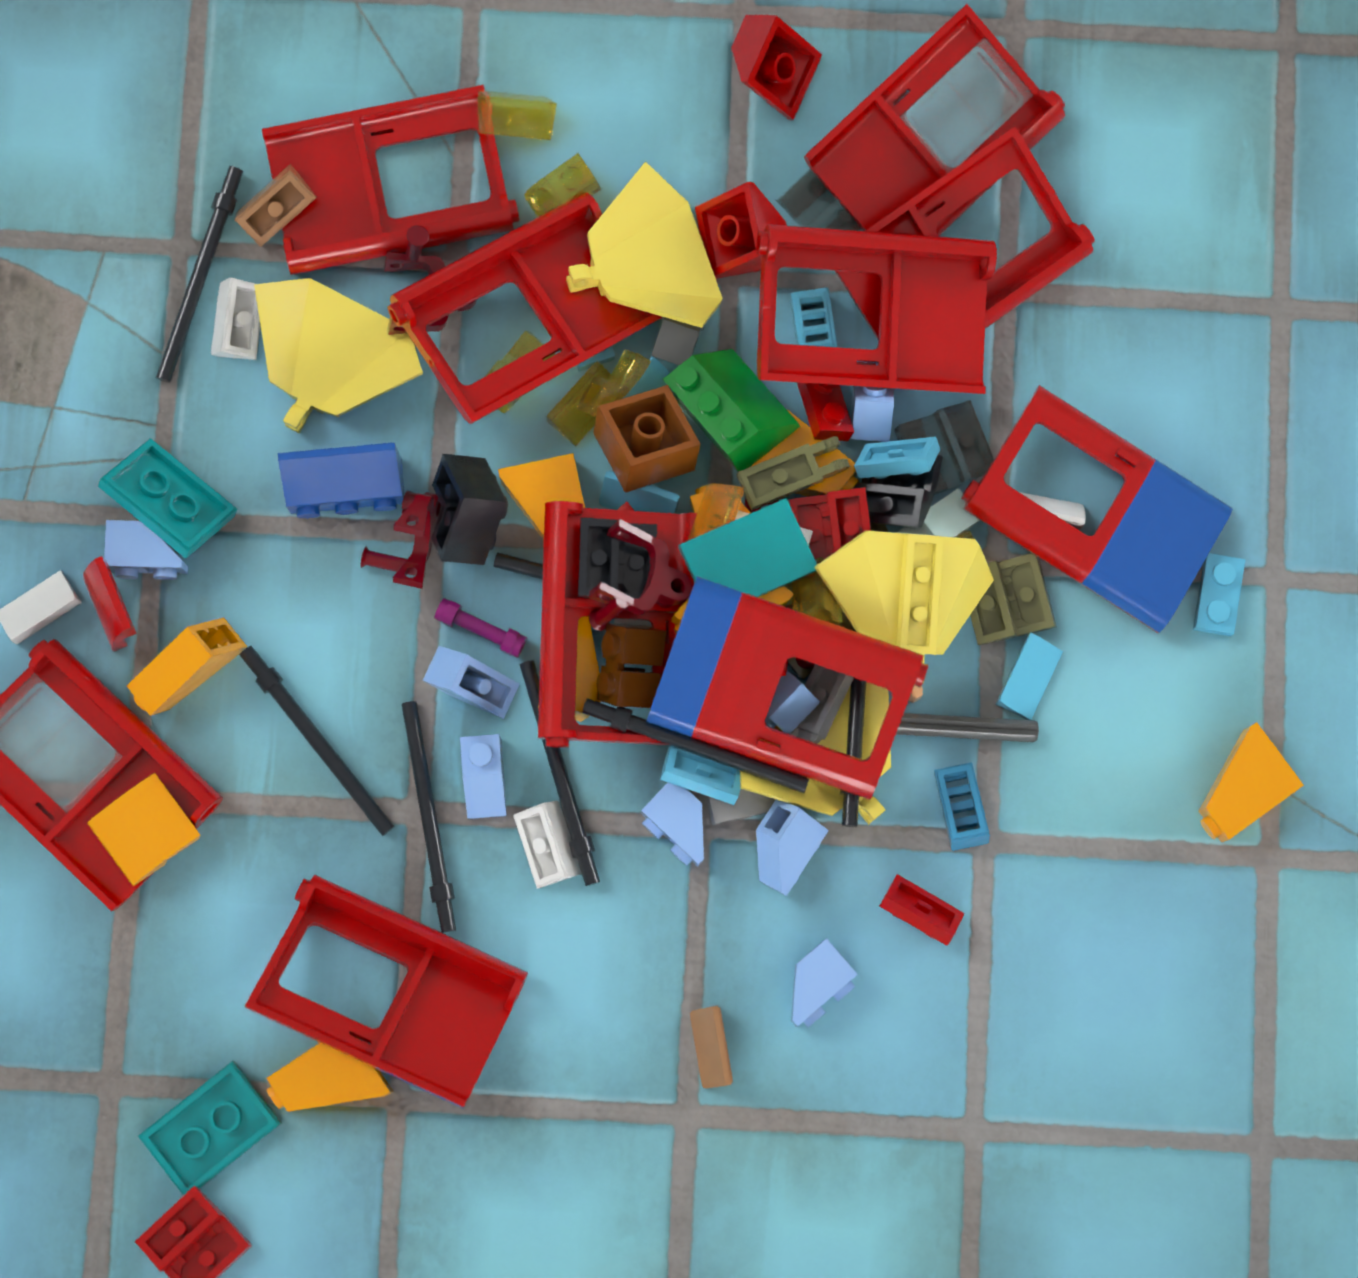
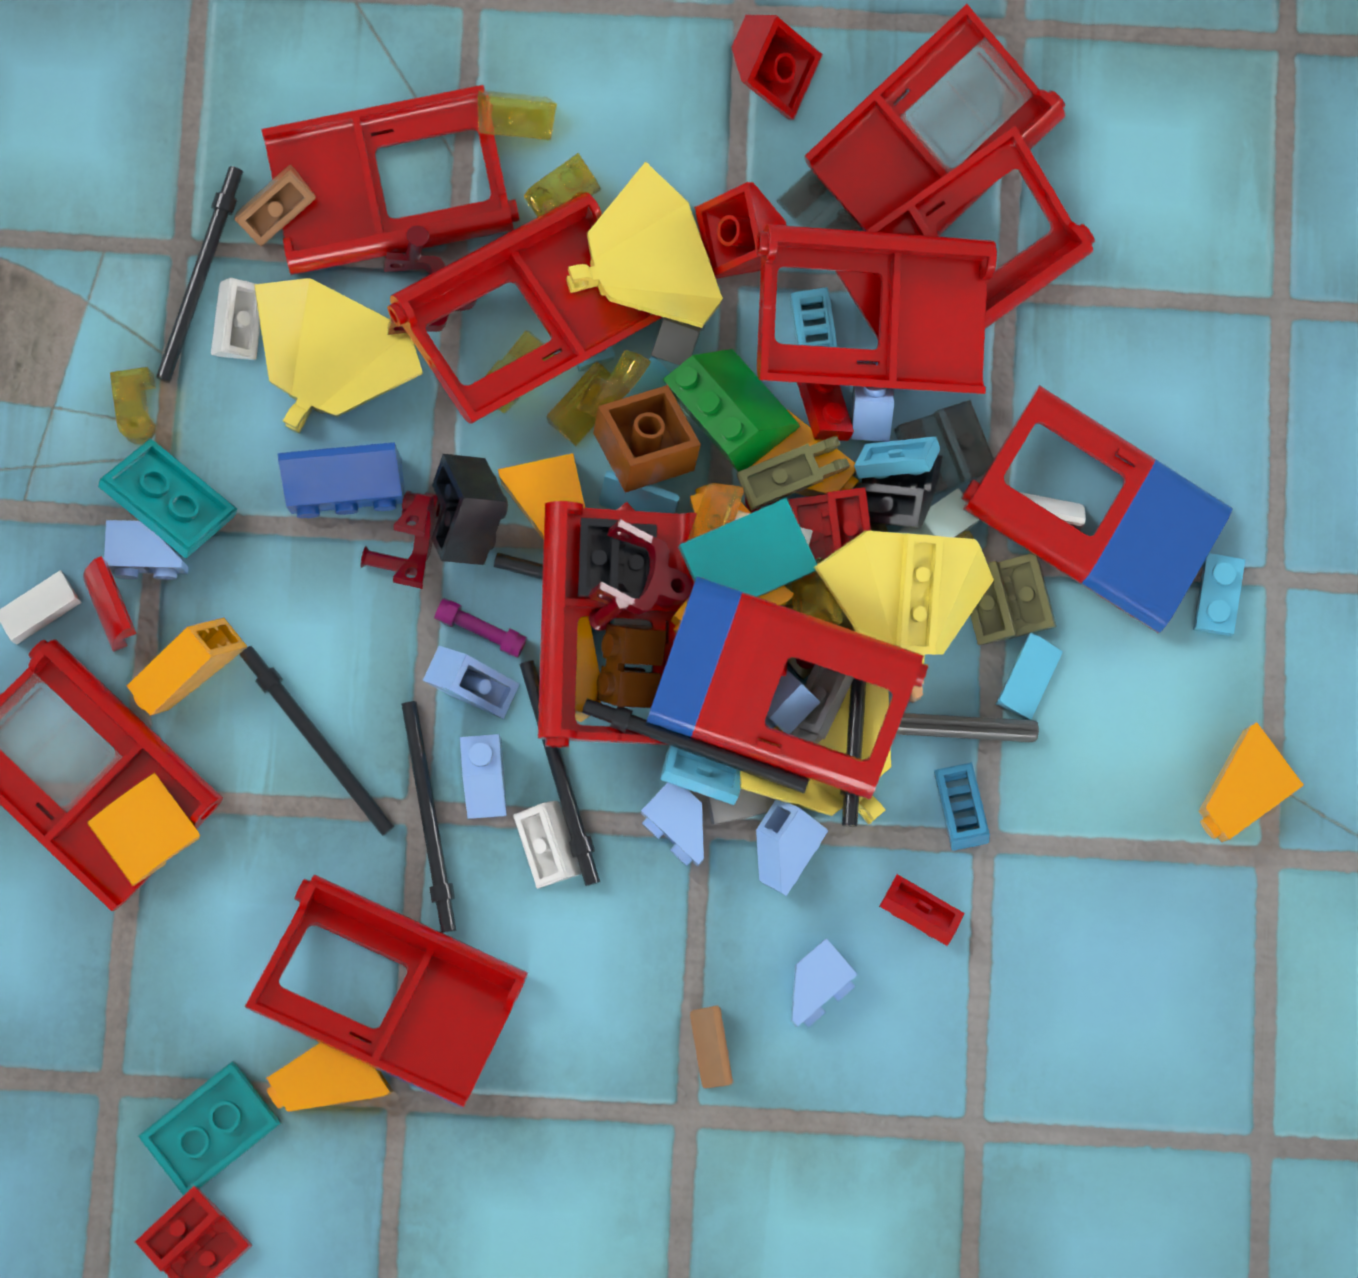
(131, 403): none -> clear yellow leg

